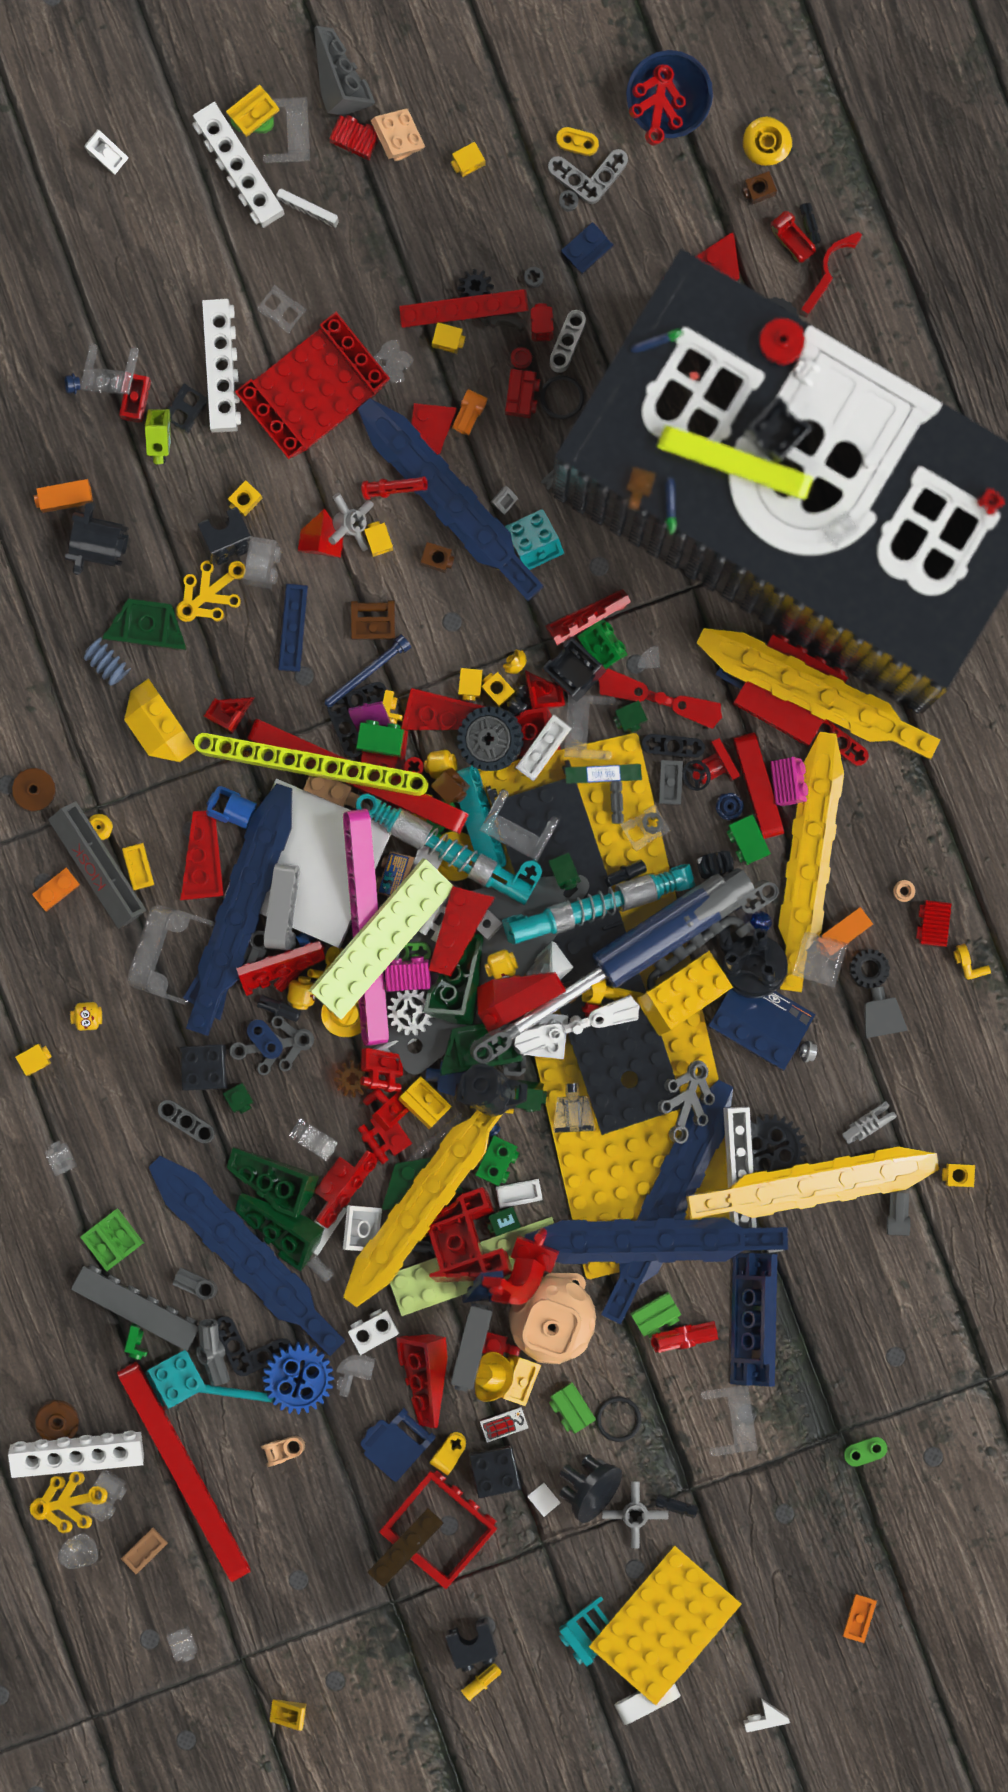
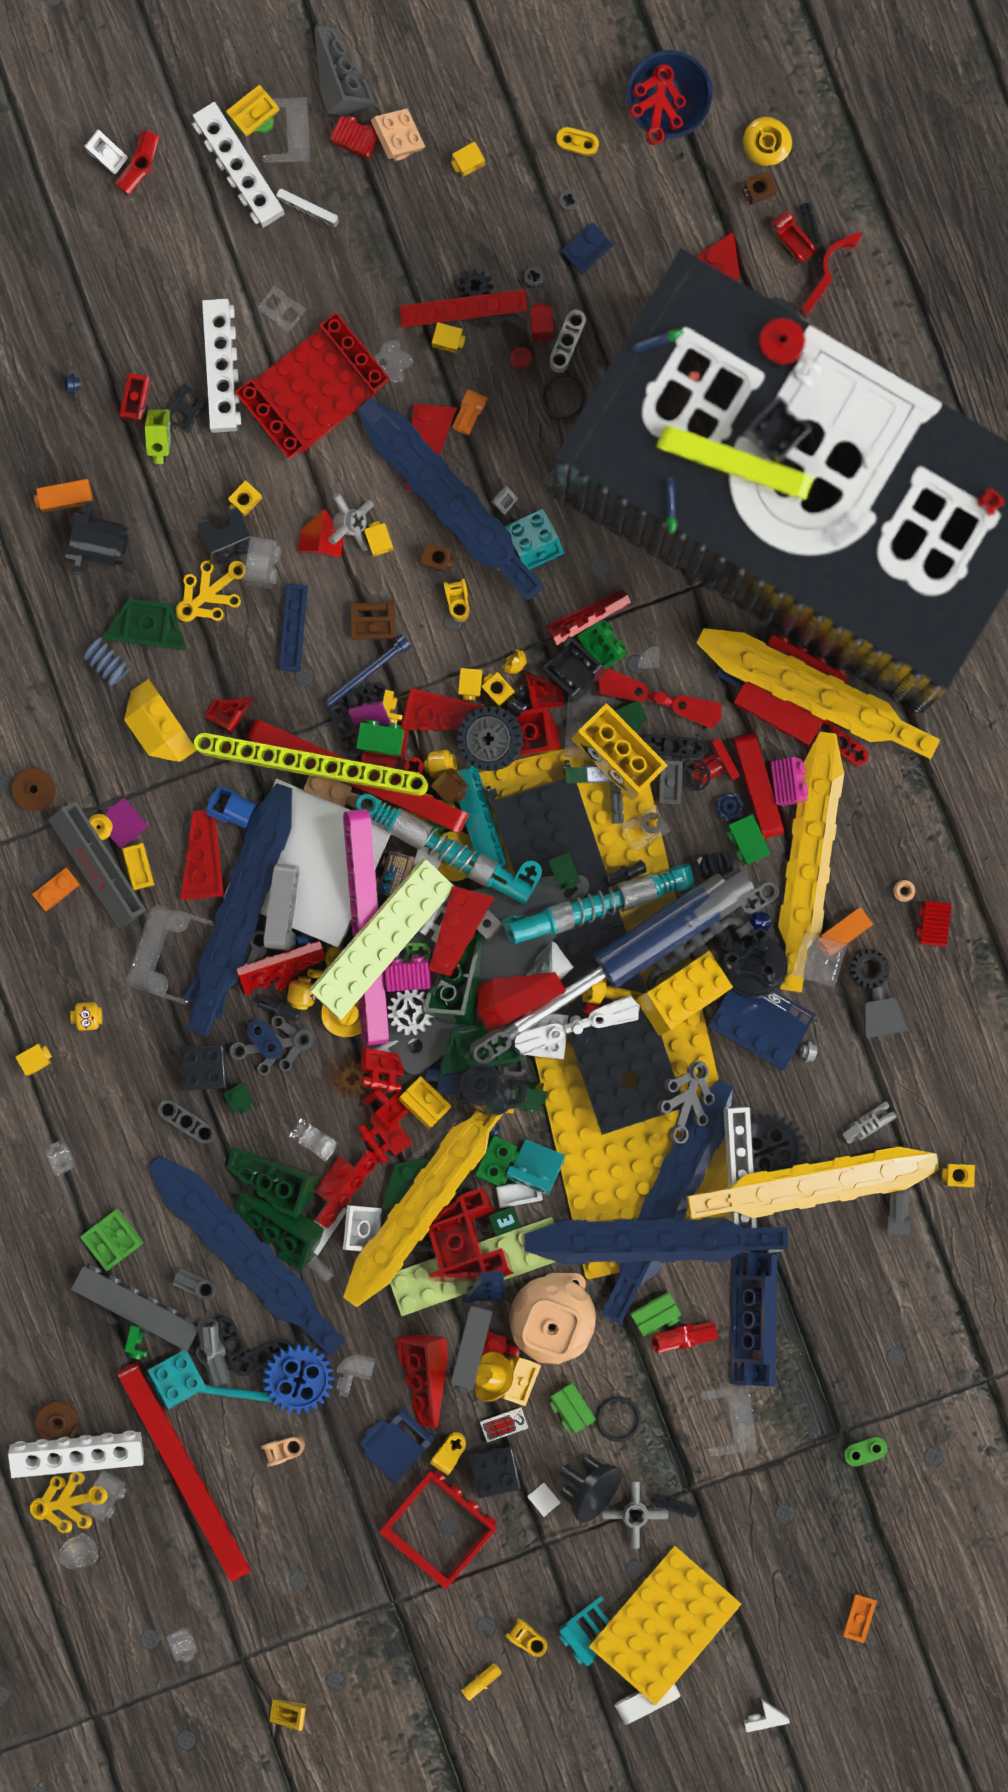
(108, 380): clear plate -> none
(126, 823): none -> magenta piece
(144, 1550): medium nougat plate -> none
(145, 151): none -> red piece
(375, 1336): white brick -> none
(385, 488): red pin -> none
(405, 1547): dark brown plate -> none
(456, 596): none -> yellow piece
(469, 1652): black piece -> none
(501, 964): yellow head -> none
(514, 835): clear plate -> none
(520, 1286): red arch -> none
(521, 393): red brick -> none
(526, 1637): none -> yellow piece
(536, 1167): none -> teal bracket
(536, 1250): red plate -> none
(543, 747): white tile -> none
(573, 1112): clear torso -> none
(593, 182): light grey beam -> none
(619, 751): none -> yellow brick
(640, 484): clear orange plate -> none
(962, 956): yellow plate -> none

